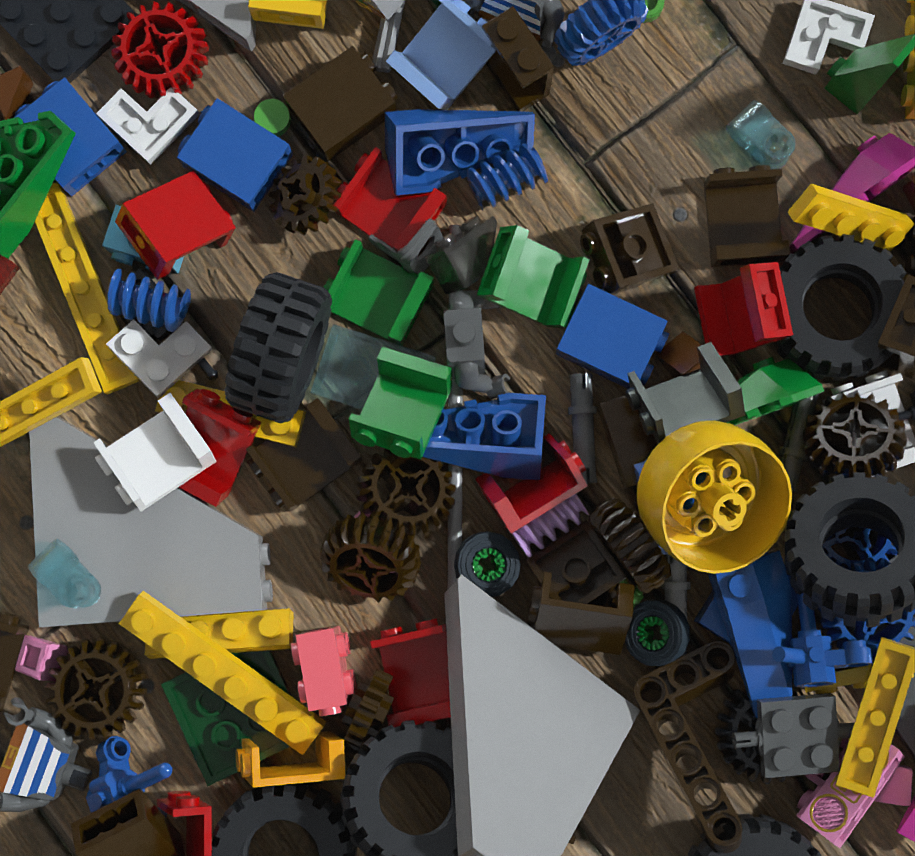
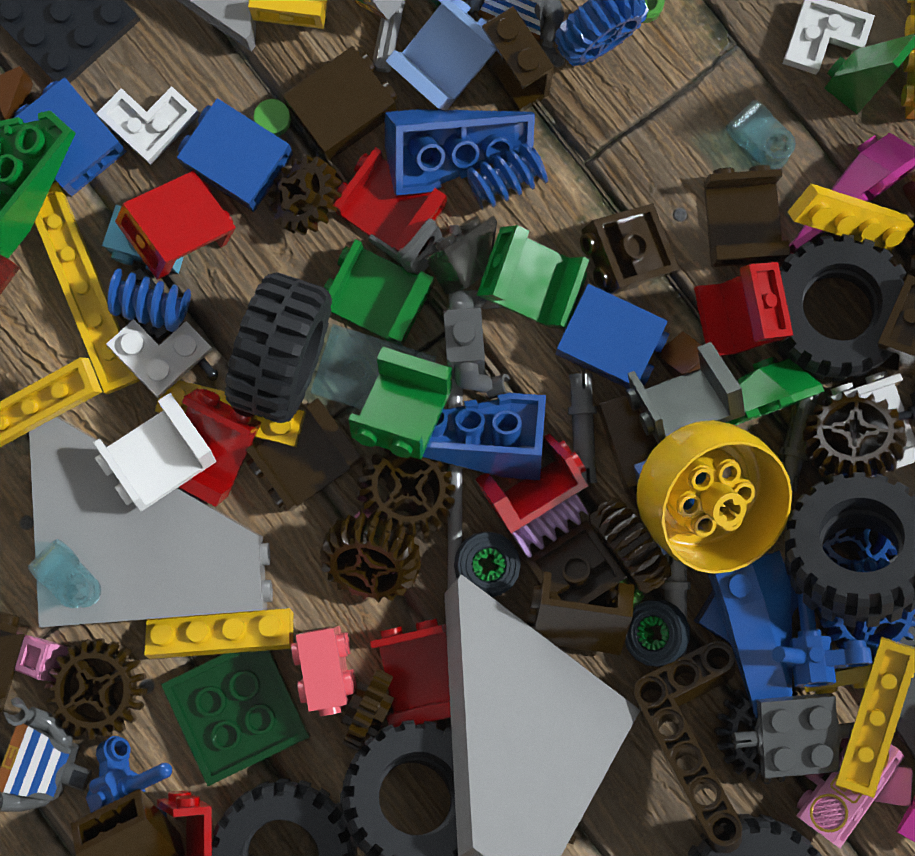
(147, 56): red gear -> none
(222, 672): yellow plate -> none
(329, 764): light orange panel -> none

